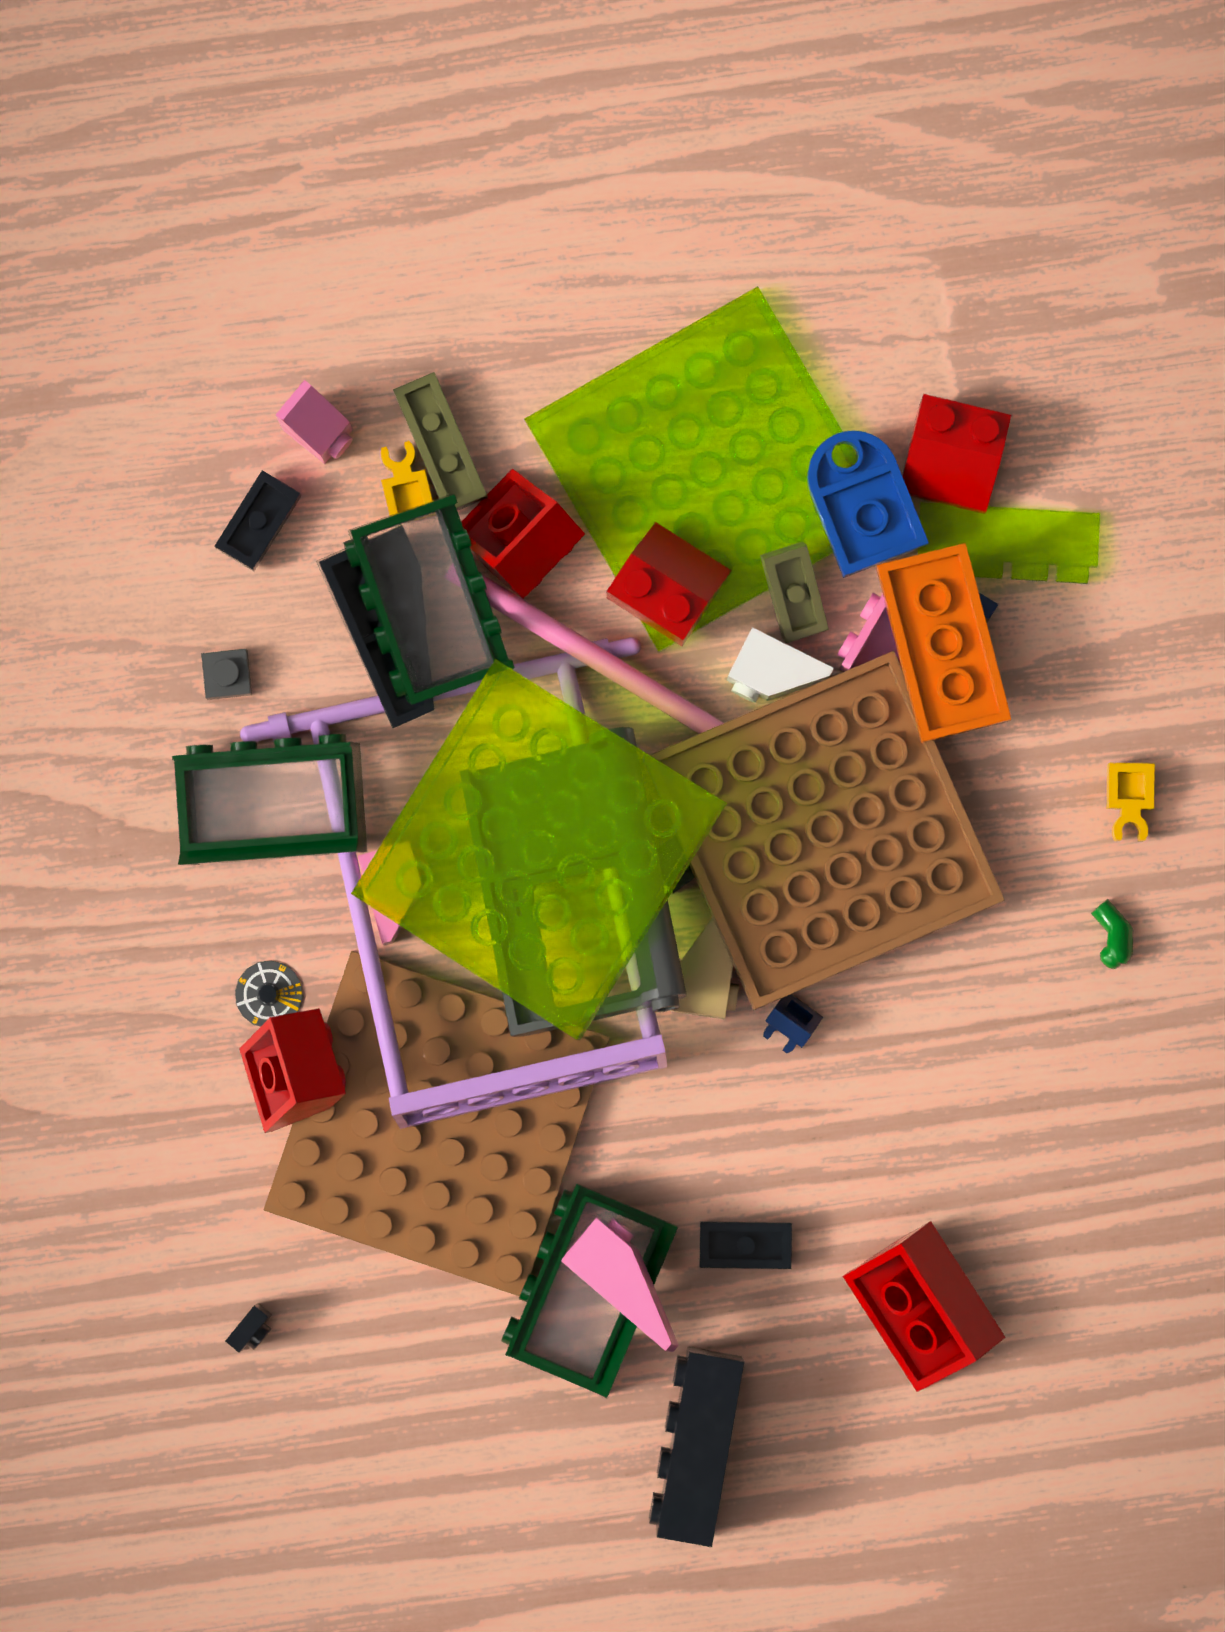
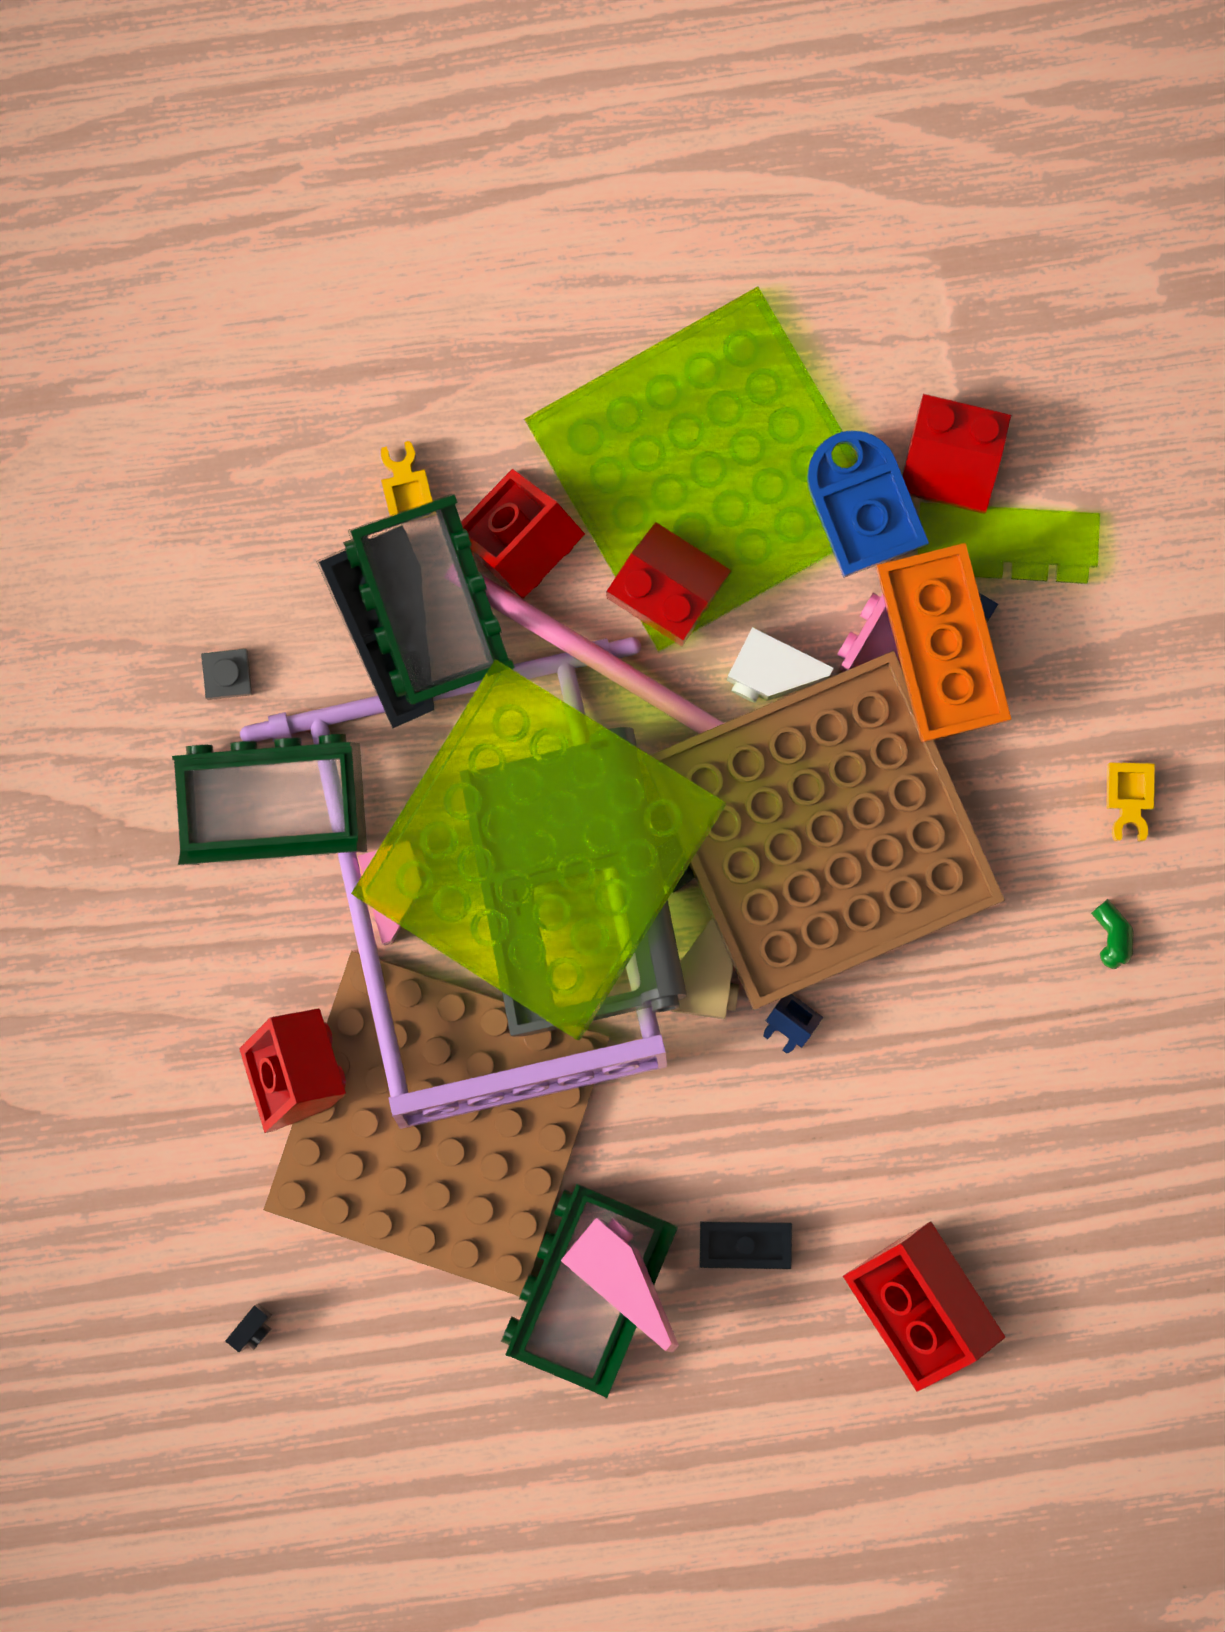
(258, 520): black plate -> none
(267, 991): dark grey piece -> none
(315, 423): bright pink slope -> none
(440, 441): olive plate -> none
(698, 1447): black brick -> none
(794, 592): olive plate -> none

